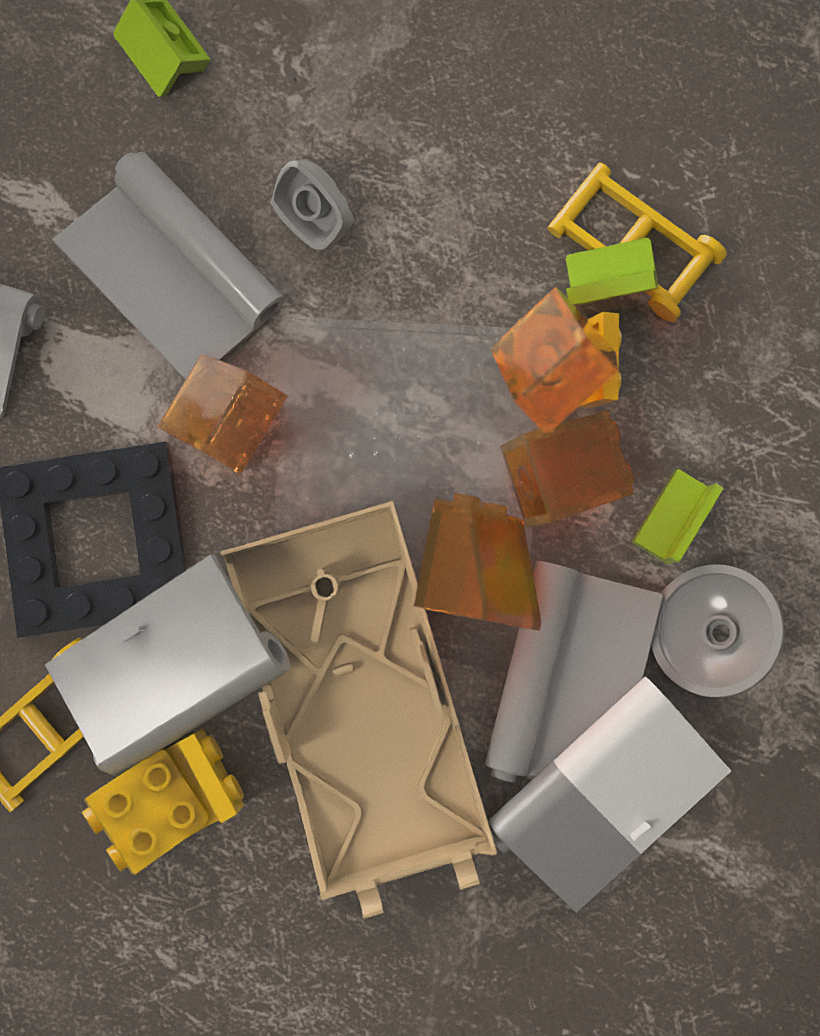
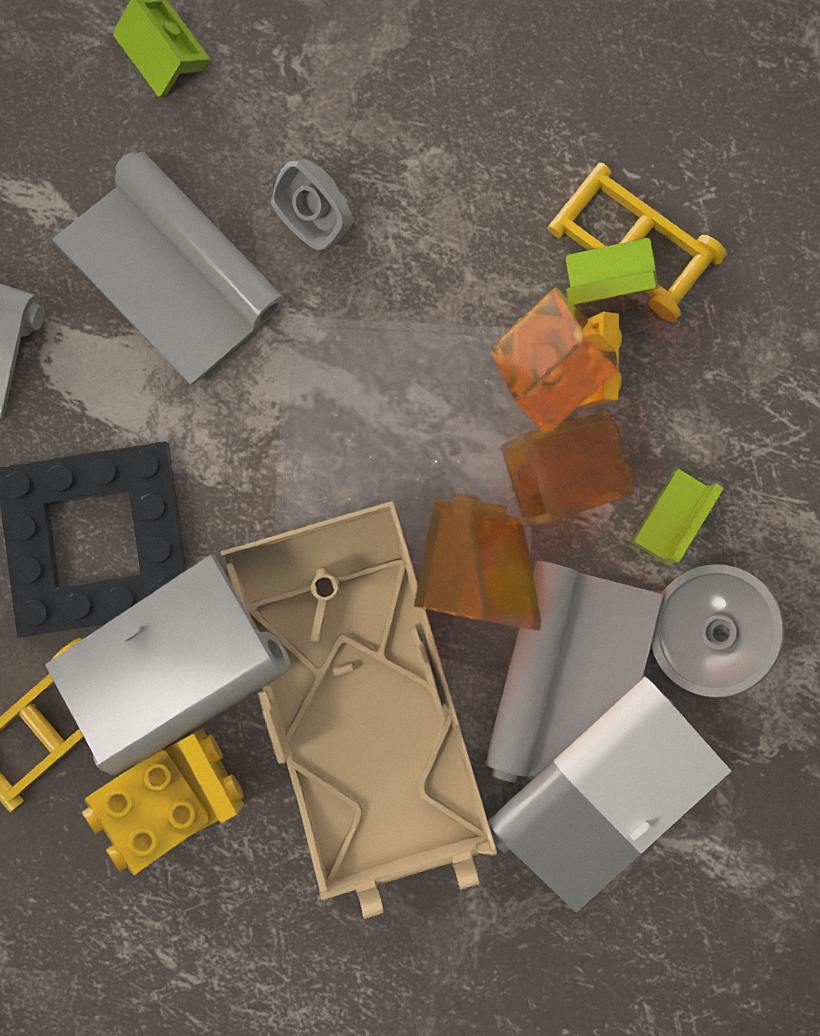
(222, 412): clear orange slope -> none

